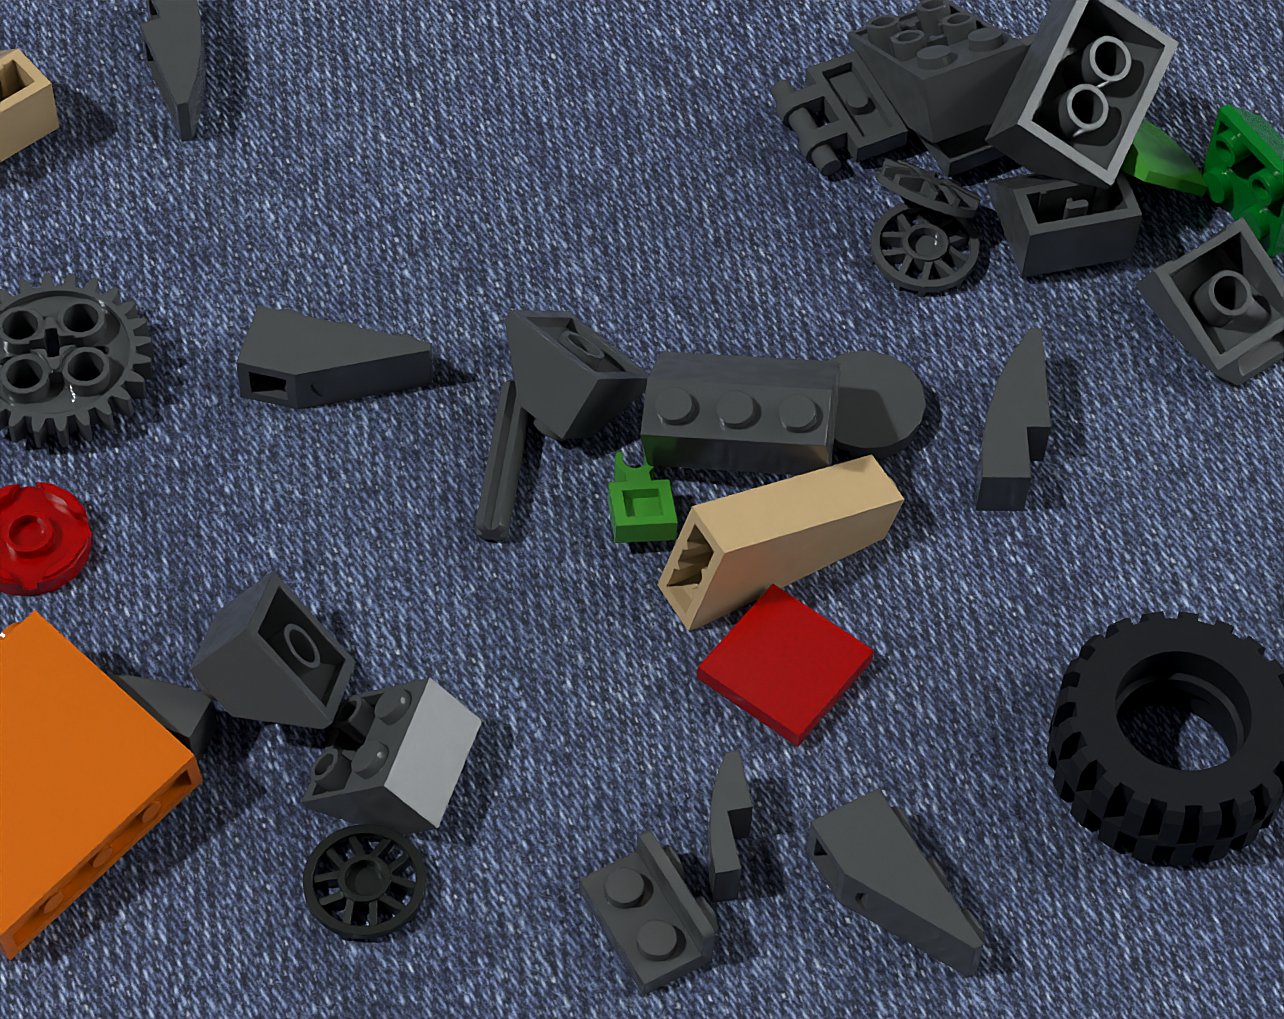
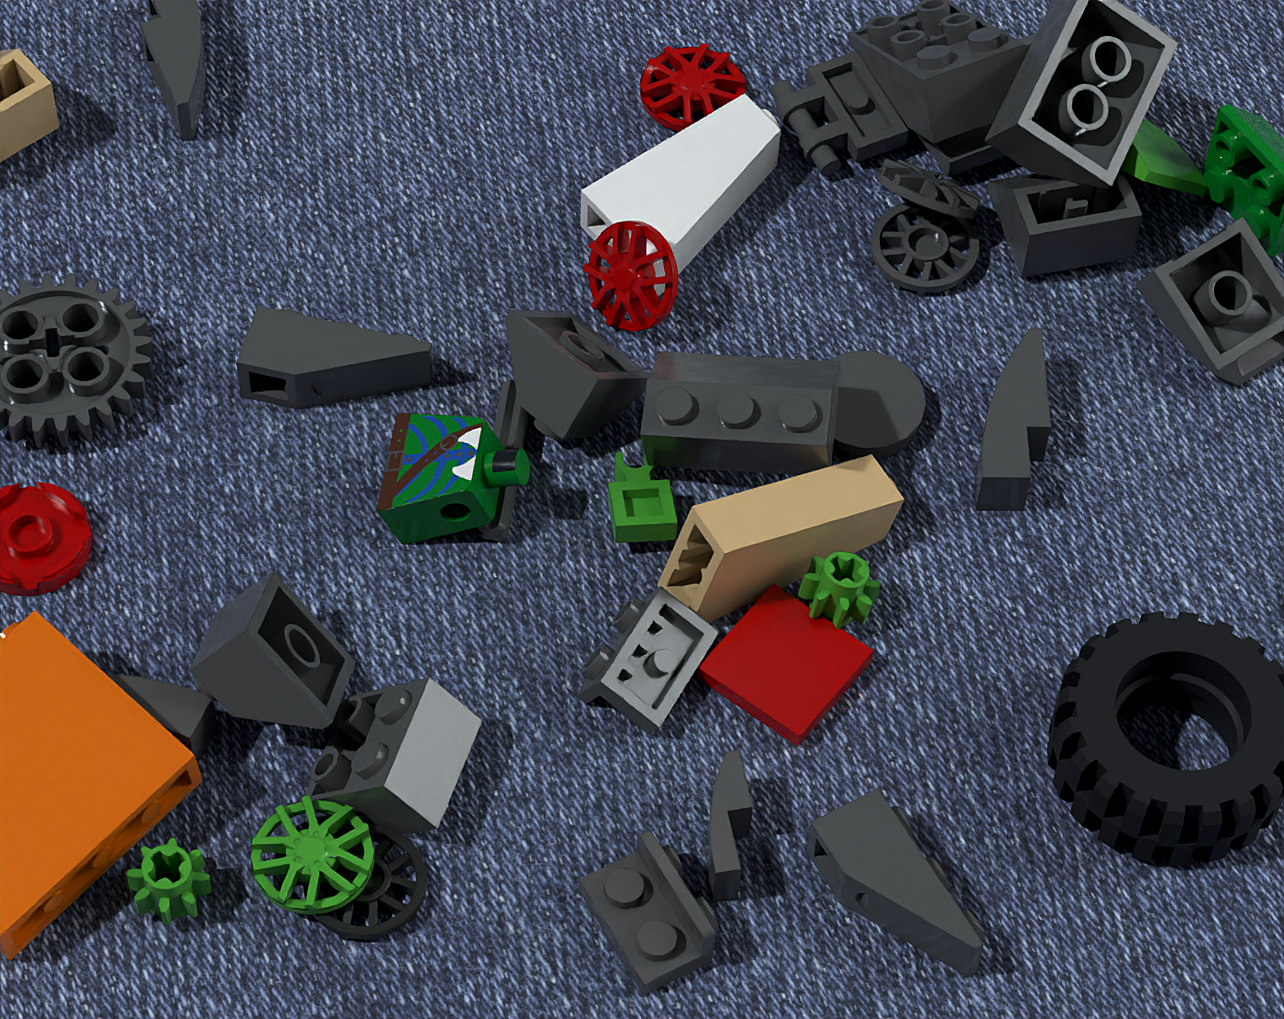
(169, 881): none -> bright green gear
(312, 856): none -> bright green wheel
(445, 475): none -> green torso
(631, 276): none -> red wheel
(648, 658): none -> bracket
(688, 181): none -> white slope
(690, 86): none -> red wheel
(839, 588): none -> bright green gear

